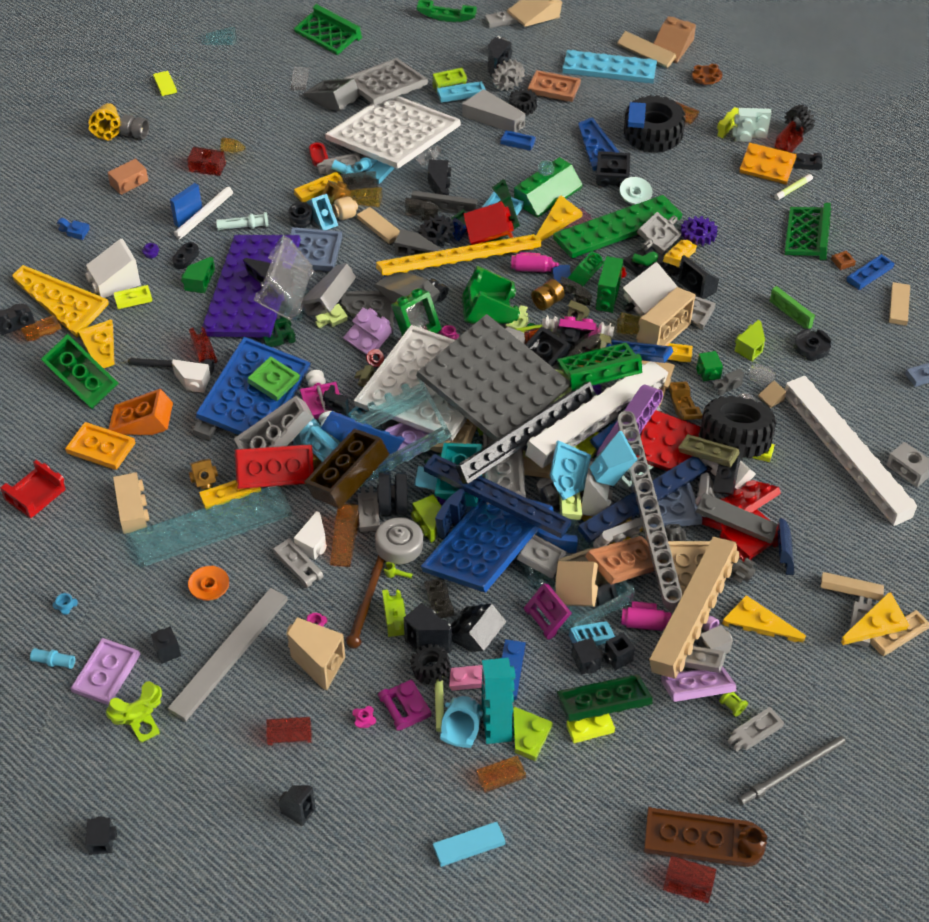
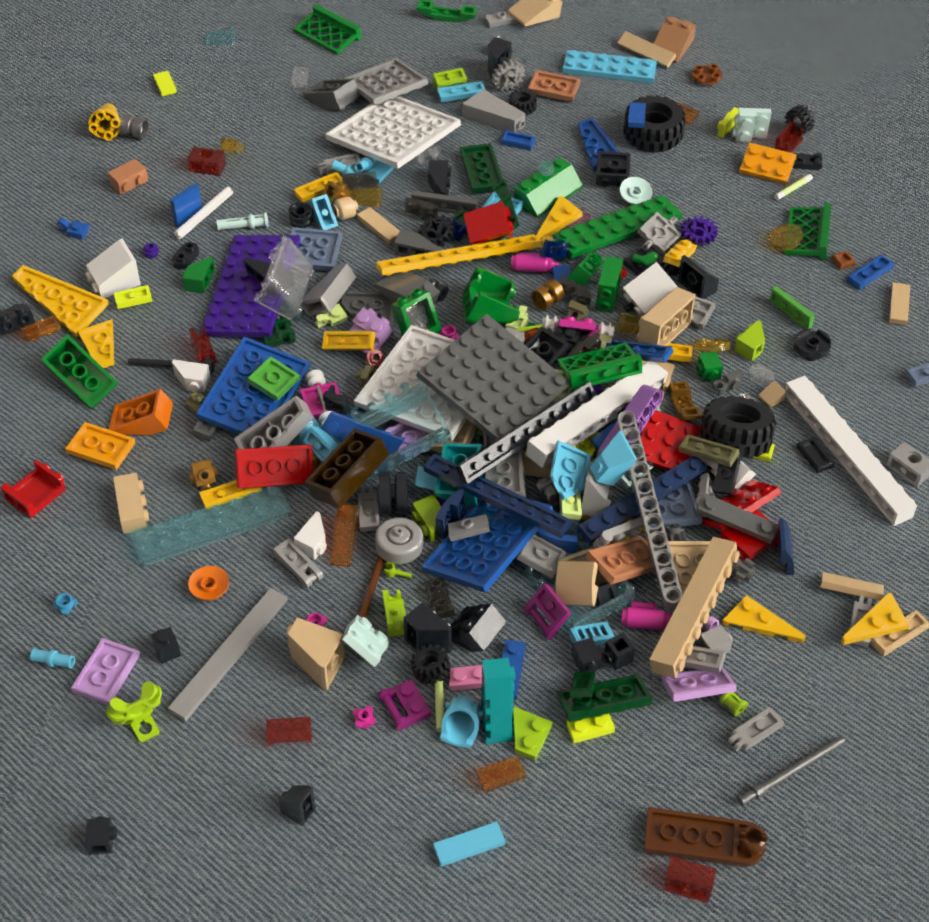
(195, 402): none -> olive tile
(317, 153): red tile -> none
(348, 340): none -> yellow plate
(365, 639): none -> light aqua plate
(468, 527): none -> light grey plate
(480, 167): none -> dark green plate
(553, 247): none -> clear blue slope
(583, 684): none -> dark green tile
(708, 345): none -> clear yellow tile
(785, 237): none -> clear yellow tile
(815, 455): none -> black tile

